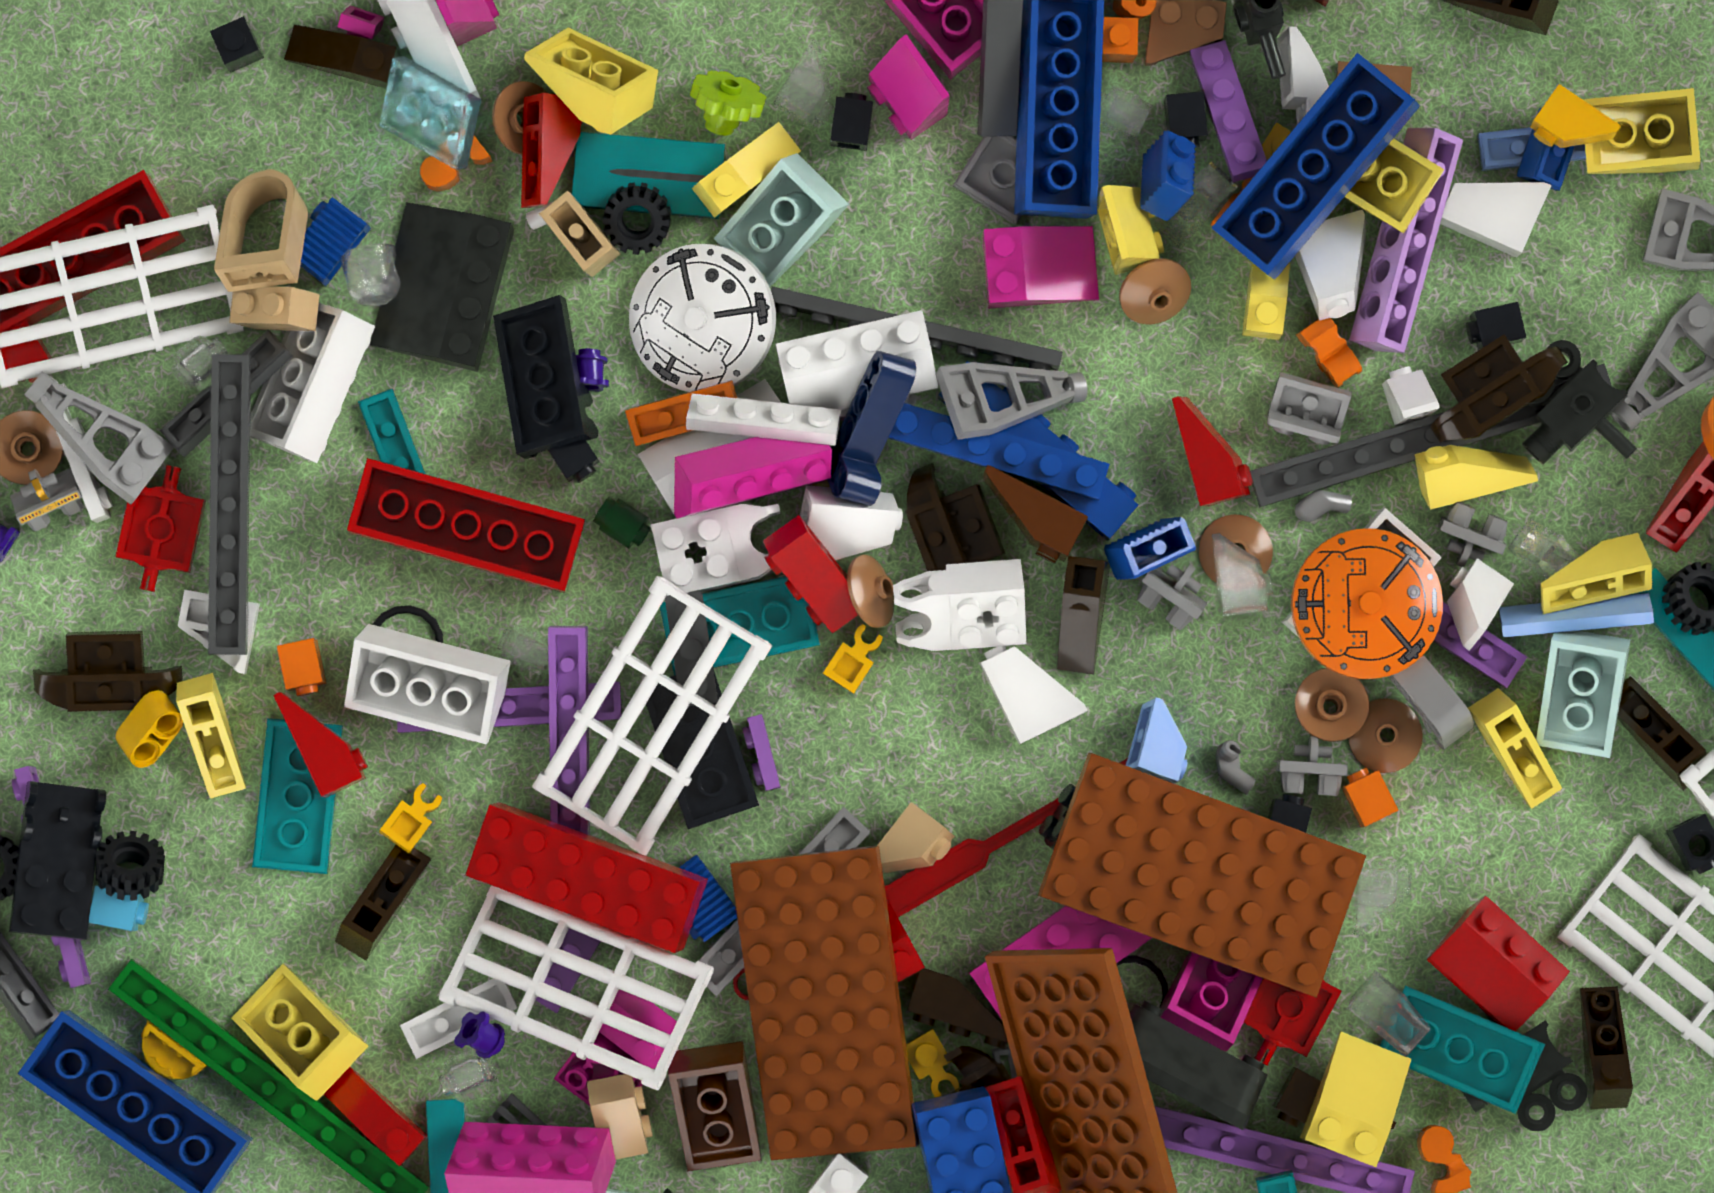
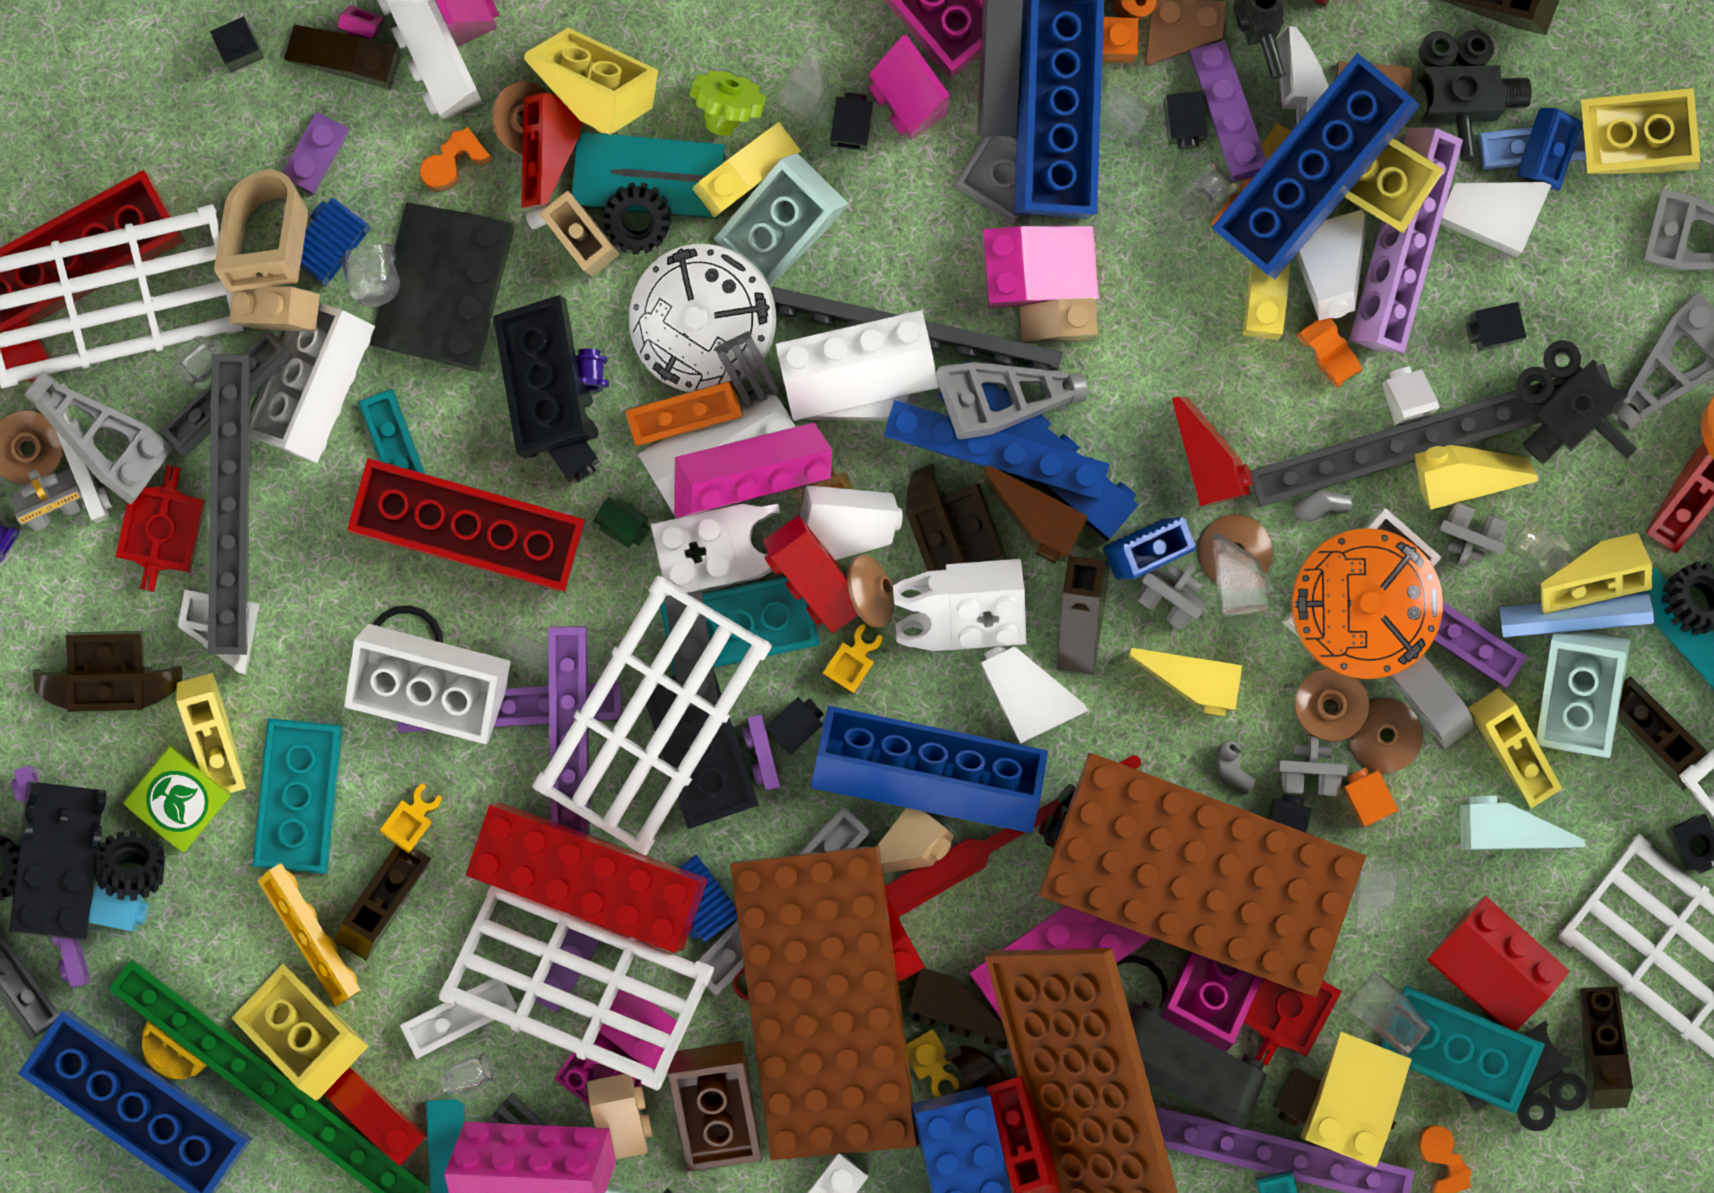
(149, 729): yellow beam -> none
(176, 798): none -> slope
(302, 666): orange brick -> none
(309, 936): none -> yellow plate
(315, 152): none -> medium lavender plate
(325, 753): red slope -> none
(430, 112): clear light blue plate -> none
(480, 1035): dark purple brick -> none
(758, 391): none -> dark grey tile
(763, 419): white plate -> none
(796, 724): none -> black brick
(869, 426): dark blue beam -> none
(930, 769): none -> blue brick
(1059, 321): none -> tan slope
(1127, 228): light yellow slope -> none
(1148, 282): medium nougat dish -> none
(1158, 744): light blue slope -> none
(1167, 175): blue brick -> none
(1198, 680): none -> light yellow slope
(1308, 409): light grey bracket -> none
(1468, 90): none -> pearl dark grey piece
(1476, 600): white slope -> none
(1493, 387): dark brown plate -> none
(1503, 826): none -> light aqua slope
(1571, 121): yellow slope -> none

